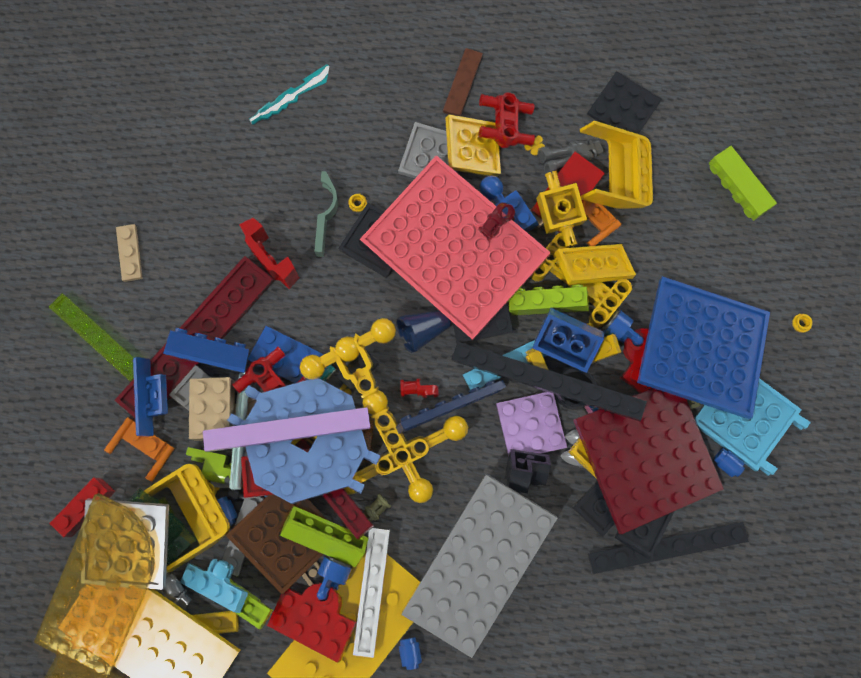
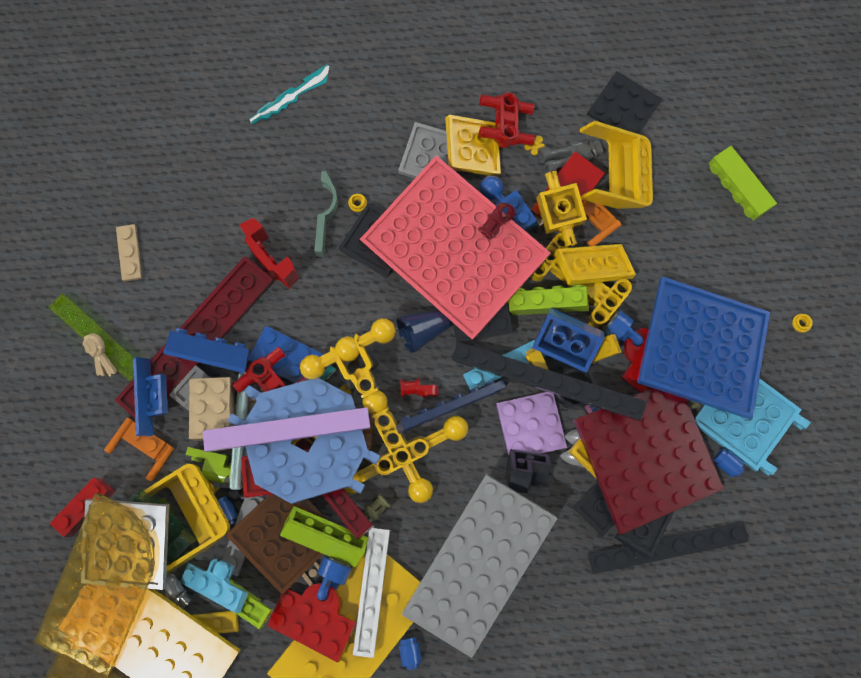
(95, 347): none -> tan piece
(462, 82): copper tile -> none

